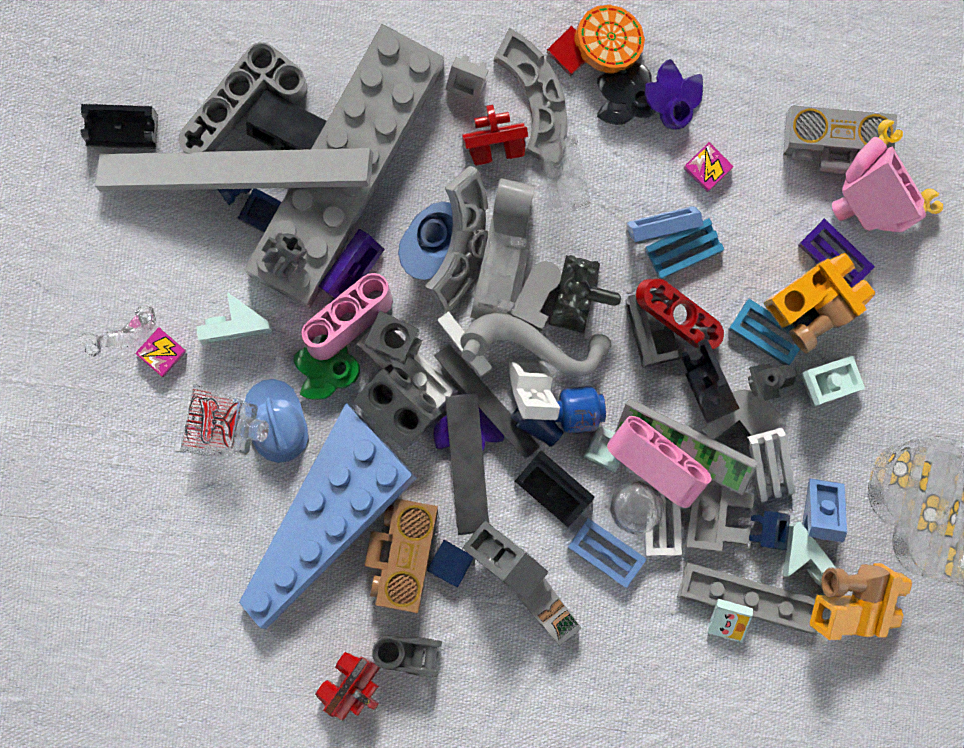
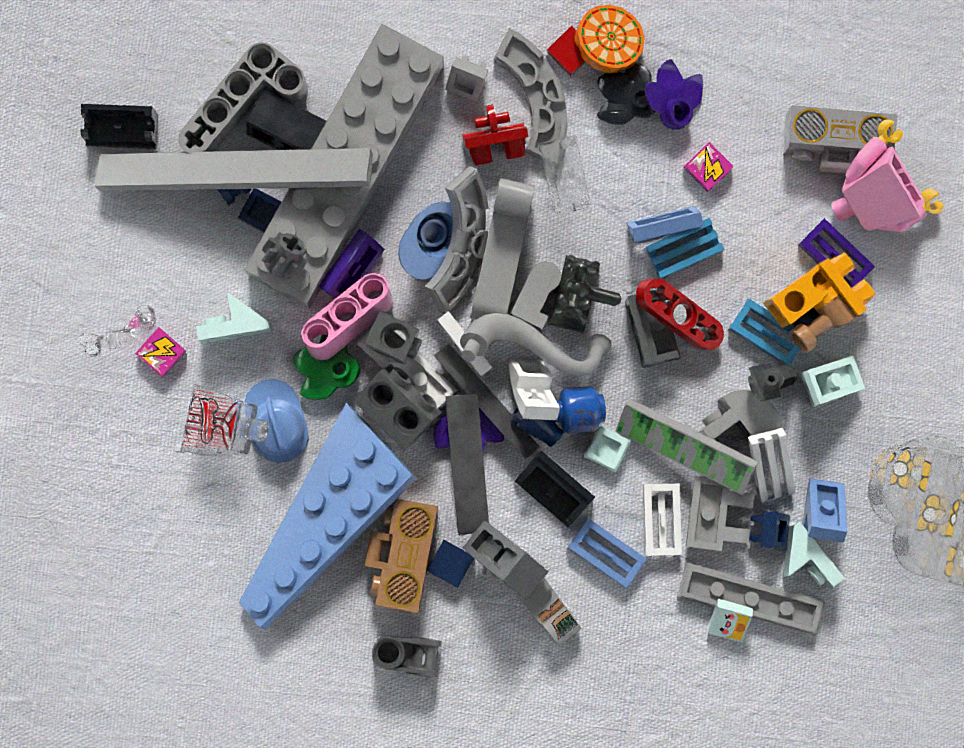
(355, 689): red hips -> none
(504, 273): clear hinge -> none
(636, 507): clear hair -> none
(659, 461): bright pink beam -> none
(709, 383): black hinge -> none
(868, 610): light orange hips -> none

